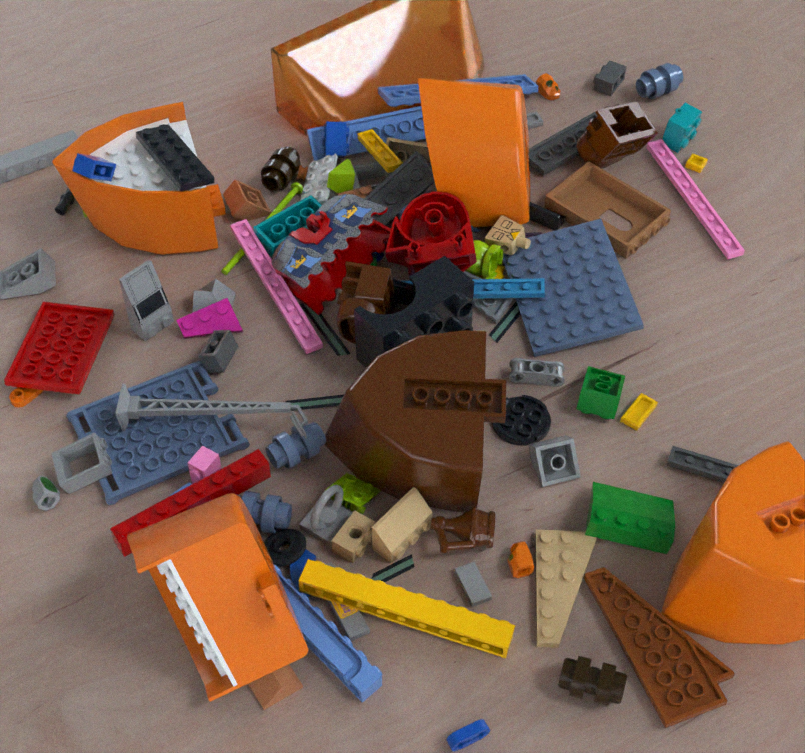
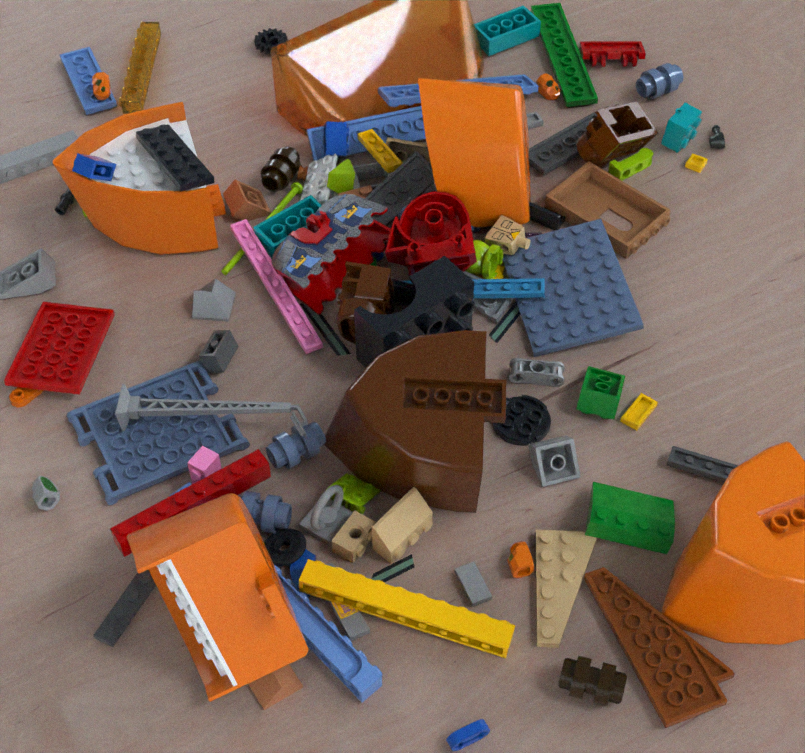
(76, 450): light grey window -> none
(80, 68): none -> medium blue plate
(101, 85): none -> orange rock
(125, 608): none -> dark grey plate
(140, 68): none -> clear yellow brick
(145, 301): light grey slope -> none
(206, 320): dark pink wing -> none
(269, 39): none -> black gear
(317, 402): sticker -> none
(473, 528): reddish brown piece -> none
(507, 30): none -> teal brick
(564, 56): none -> green plate
(609, 78): dark grey brick -> none
(624, 50): none -> red hinge
(631, 165): none -> lime leg
(695, 199): bright pink plate -> none
(717, 140): none -> pearl dark grey bar

